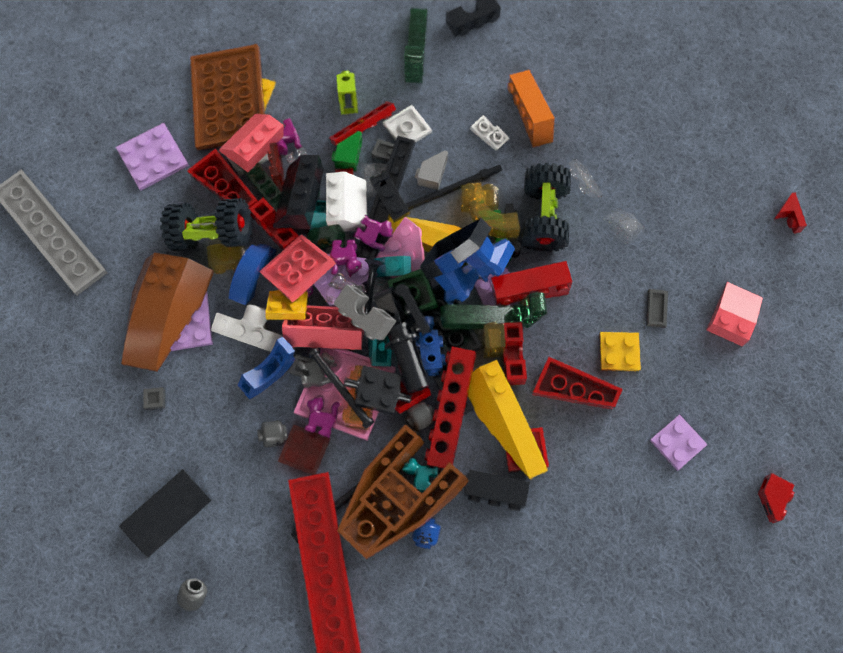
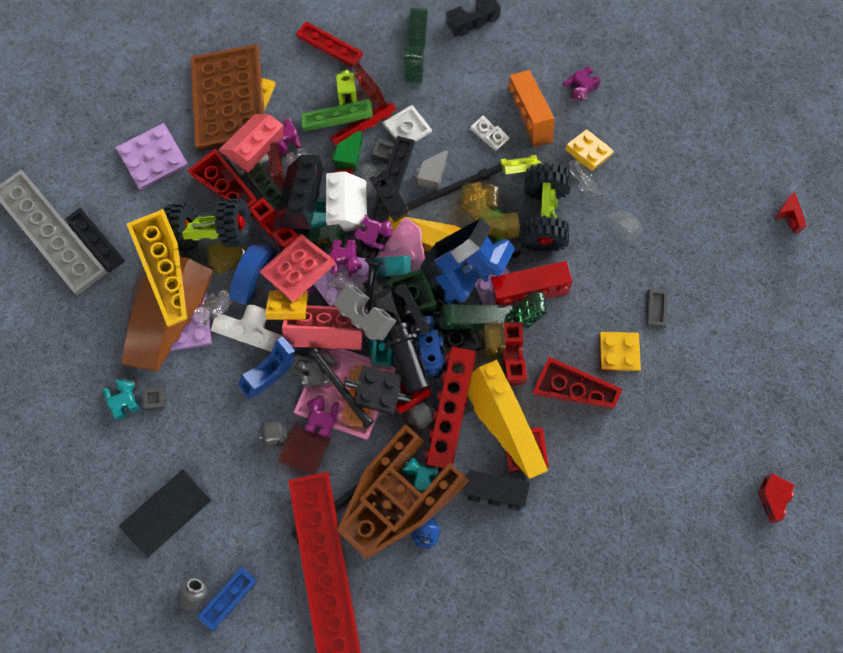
(95, 239): none -> black plate
(121, 401): none -> teal animal
(161, 262): none -> yellow wedge
(212, 306): none -> clear animal
(227, 599): none -> blue plate
(329, 44): none -> red plate
(337, 115): none -> bright green plate
(368, 84): none -> clear red plate
(518, 165): none -> neon yellow plate
(583, 83): none -> magenta animal
(589, 150): none -> yellow plate
(678, 442): lavender plate -> none
(735, 314): coral slope -> none

